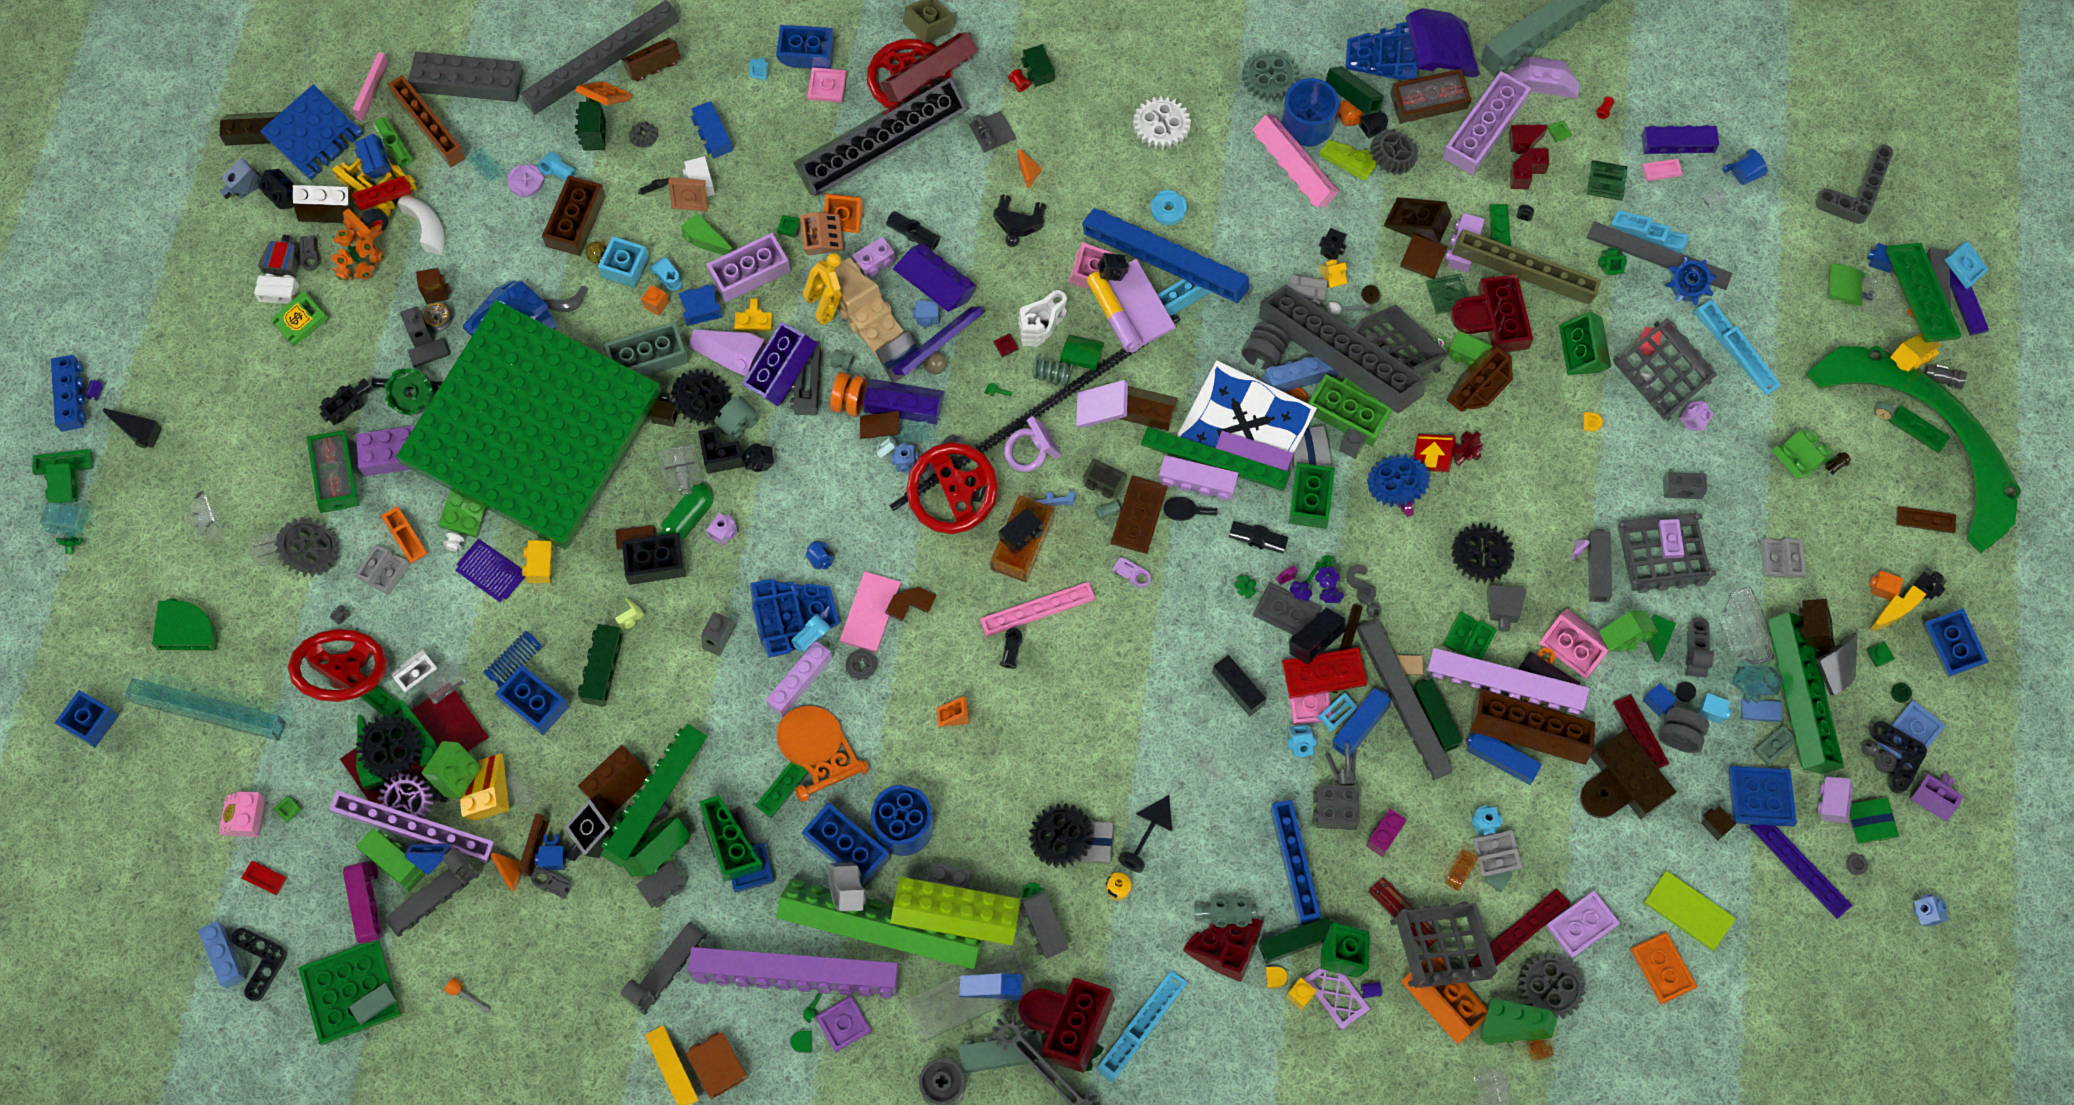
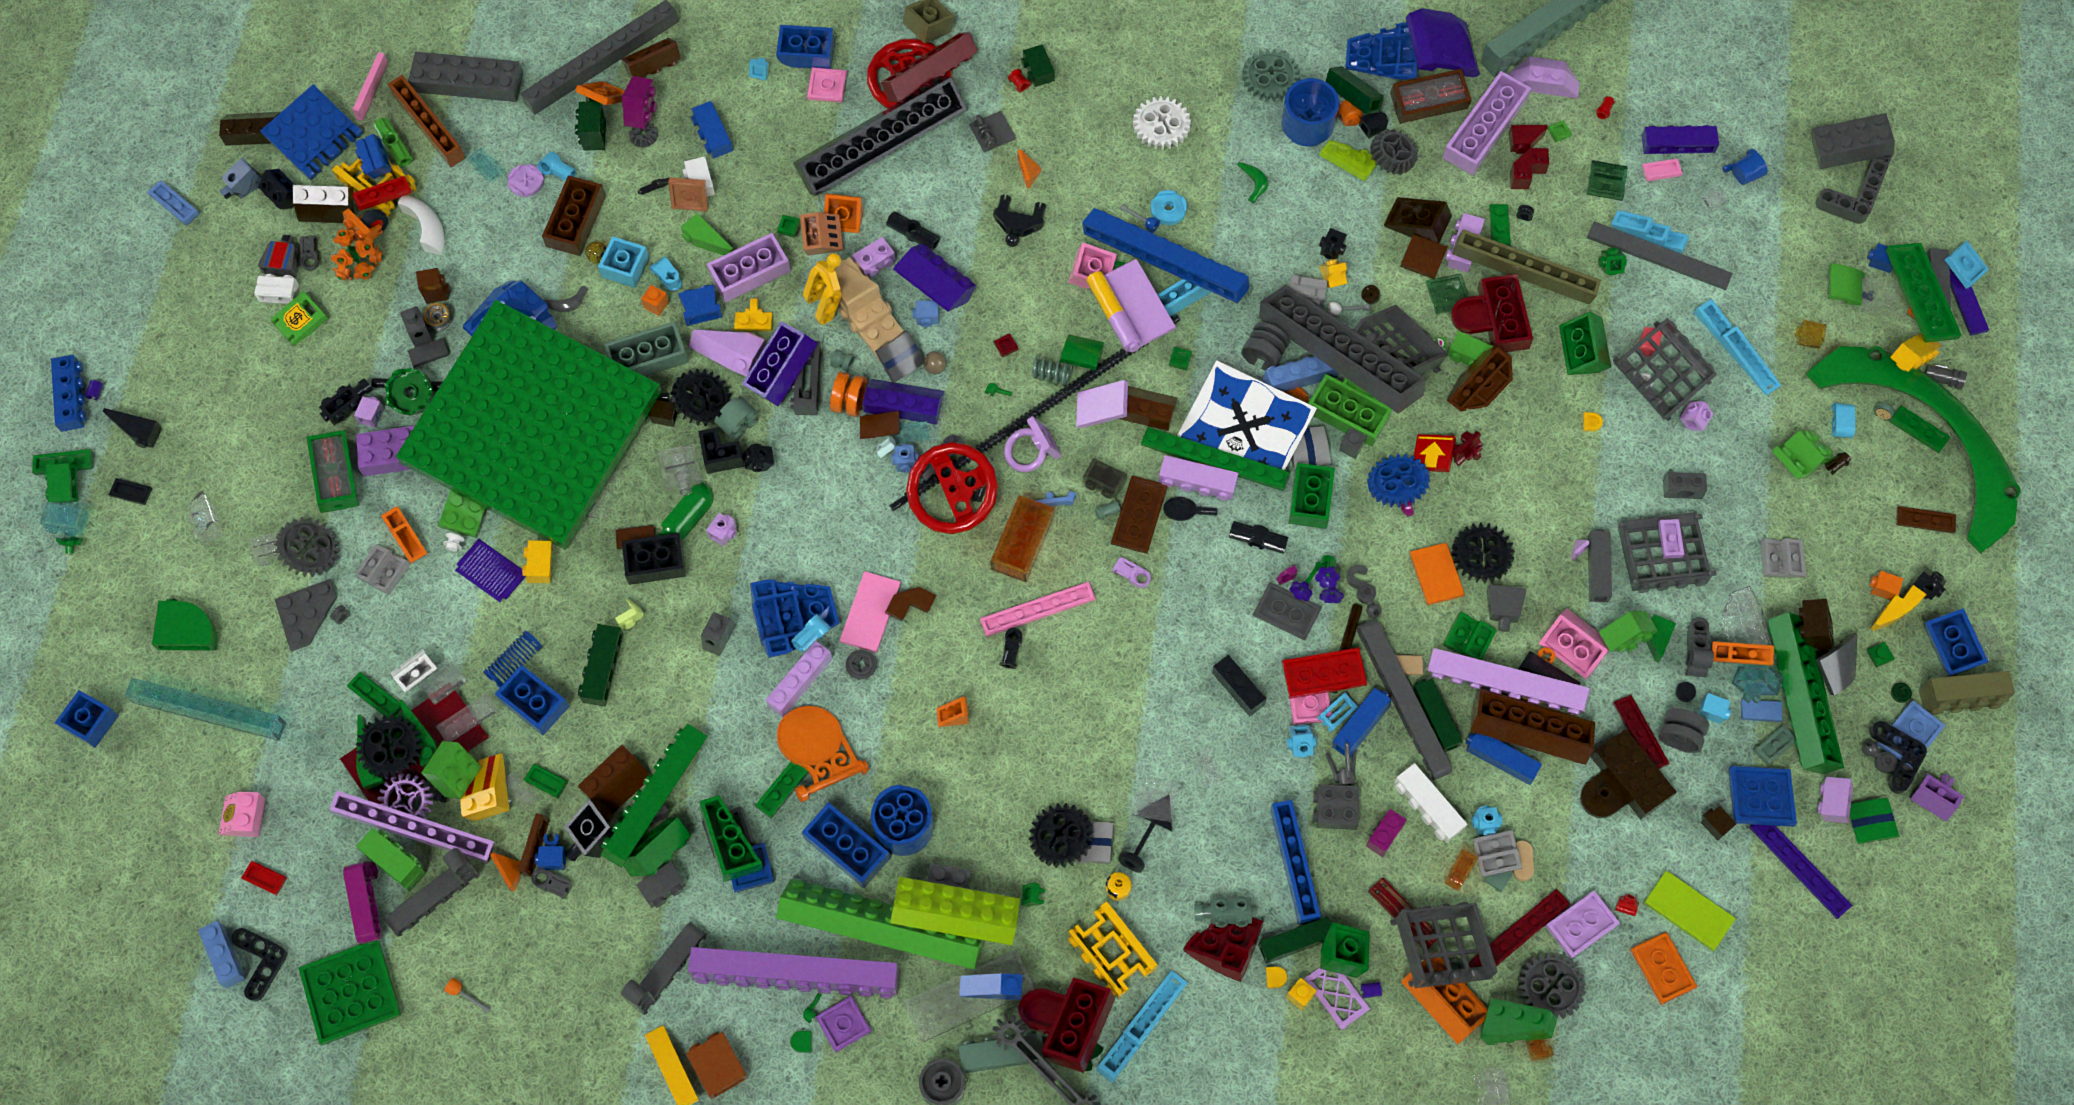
(130, 491): none -> black tile
(173, 203): none -> medium blue plate
(287, 809): bright green tile -> none
(305, 612): none -> dark grey plate
(338, 668): red piece -> none
(369, 411): none -> lavender brick
(372, 1003): sand green tile -> none
(427, 855): blue slope -> none
(467, 718): none -> clear plate
(545, 781): none -> green tile
(638, 102): none -> magenta brick
(819, 555): blue head -> none
(845, 886): light grey brick -> none
(937, 341): dark purple tile -> none
(1021, 531): black brick -> none
(1031, 330): white piece -> none
(1043, 924): dark grey brick -> none
(1112, 267): black brick -> none
(1125, 940): none -> yellow fence
(1150, 222): none -> hinge
(1155, 799): none -> clear tile
(1180, 358): none -> green plate
(1246, 586): green plant -> none
(1255, 451): medium lavender tile -> none
(1259, 179): none -> green piece
(1295, 161): bright pink brick -> none
(1316, 635): black brick -> none
(1430, 803): none -> white brick
(1436, 574): none -> orange tile
(1526, 857): none -> tan tile
(1627, 904): none -> red plate
(1660, 700): blue brick -> none
(1696, 272): blue brick -> none
(1743, 653): none -> orange slope
(1810, 334): none -> clear yellow brick
(1844, 420): none -> medium azure beam
(1853, 141): none -> dark grey brick
(1857, 864): dark grey tile -> none
(1931, 910): medium blue brick -> none
(1967, 692): none -> olive brick

